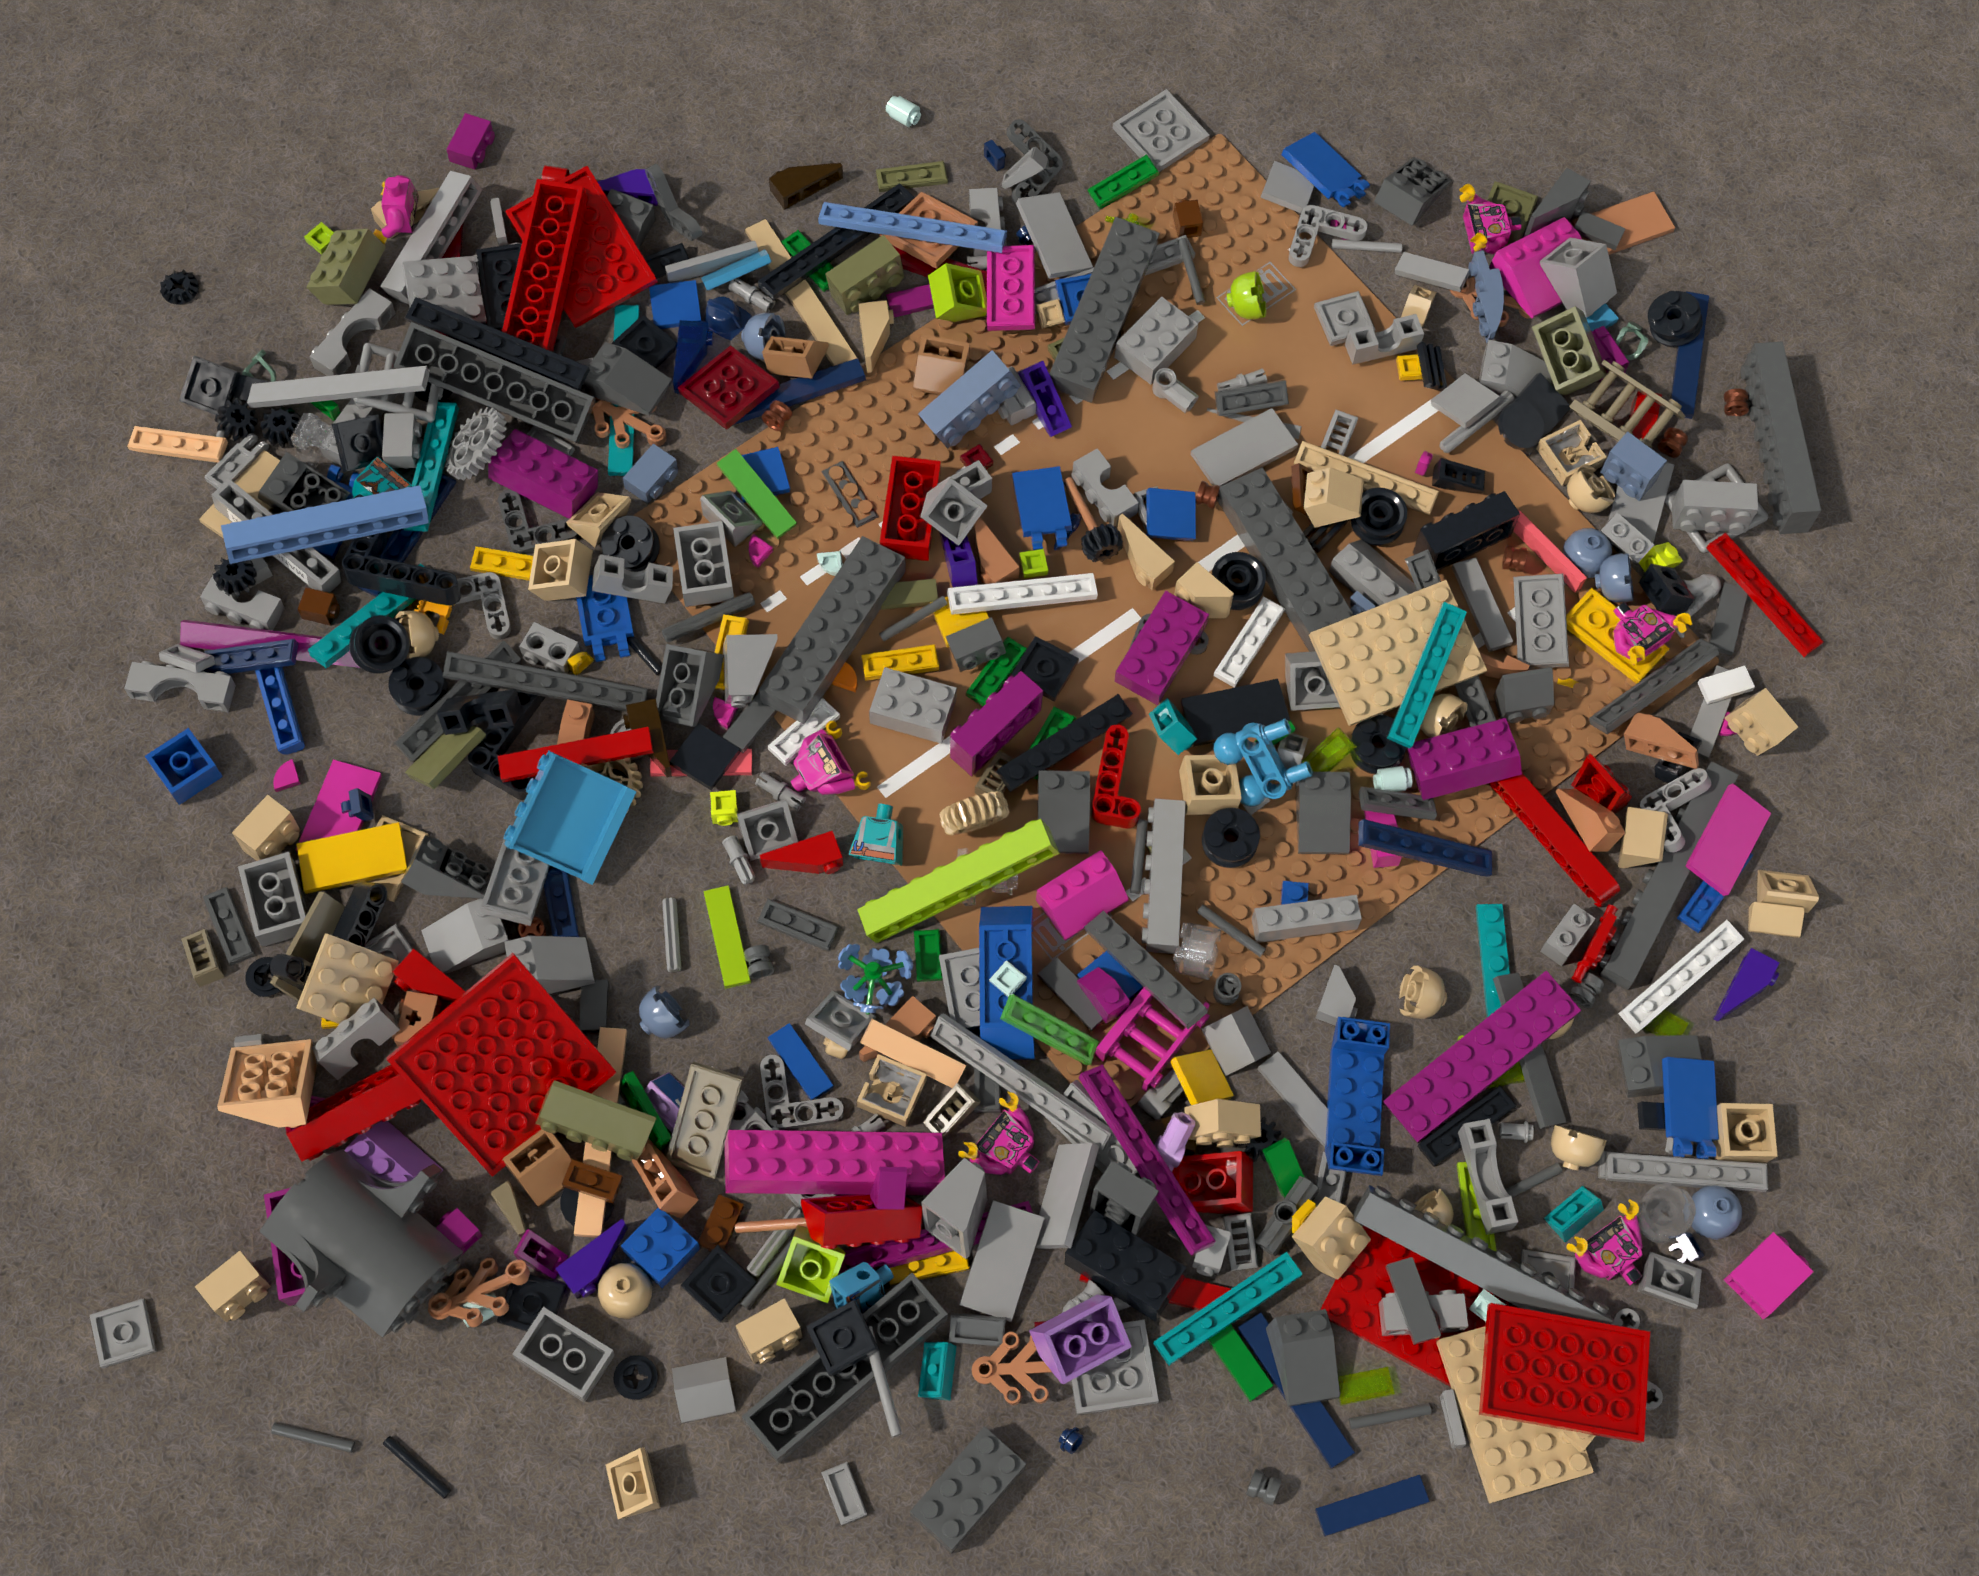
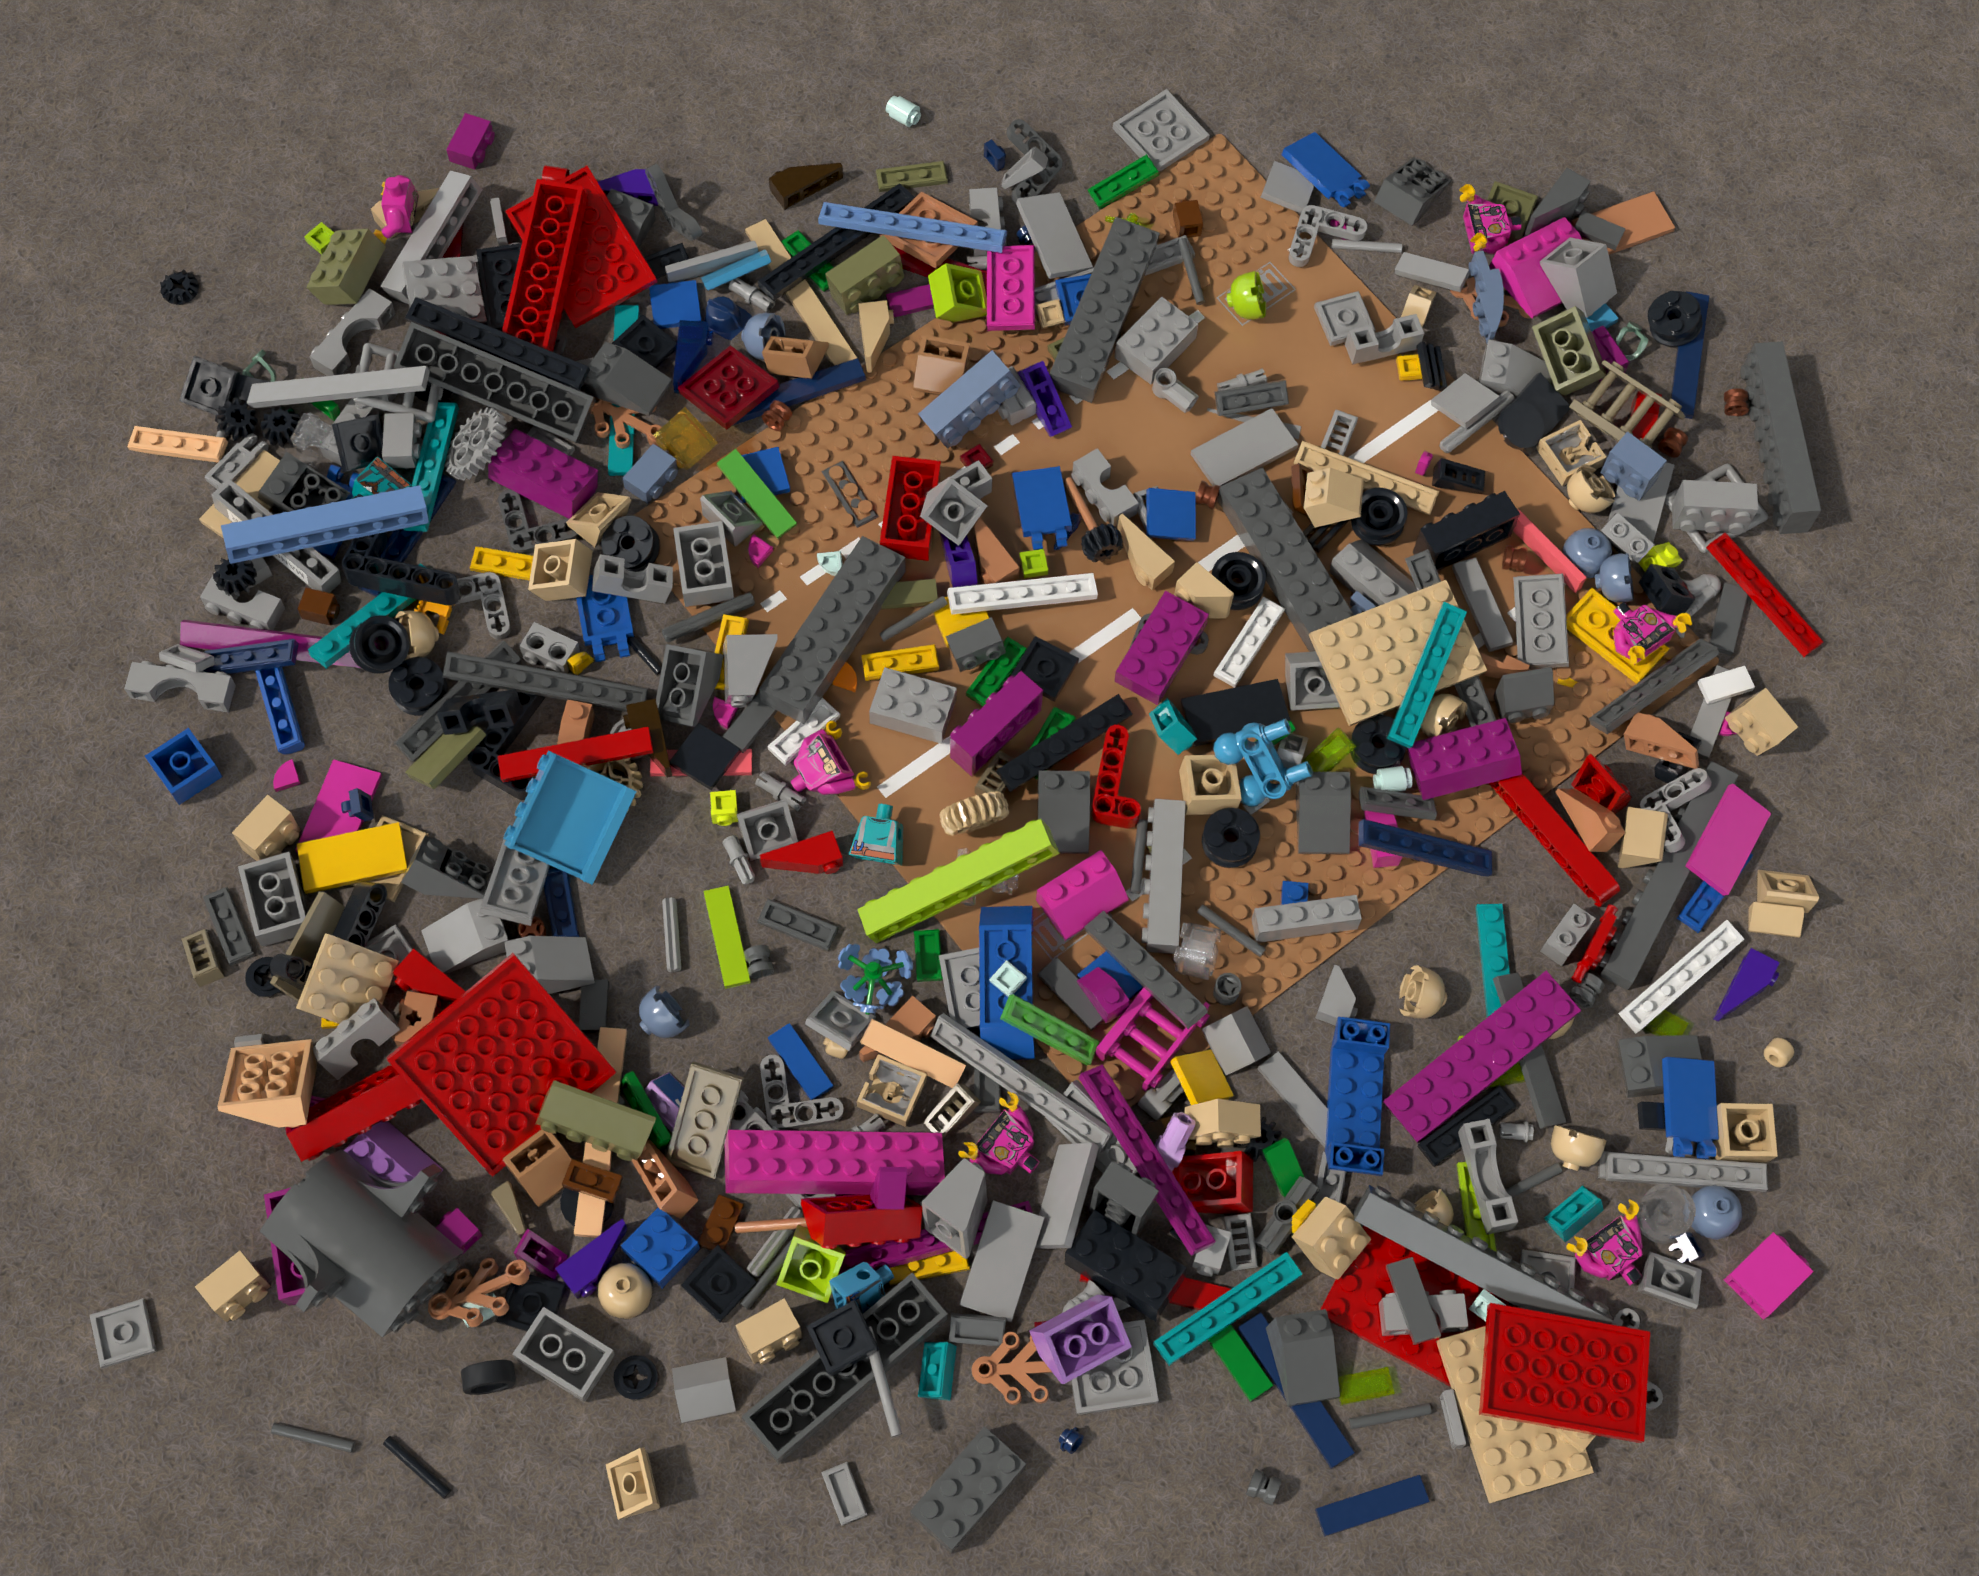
(488, 1377): none -> black tyre
(685, 439): none -> clear yellow slope
(1779, 1052): none -> tan piece

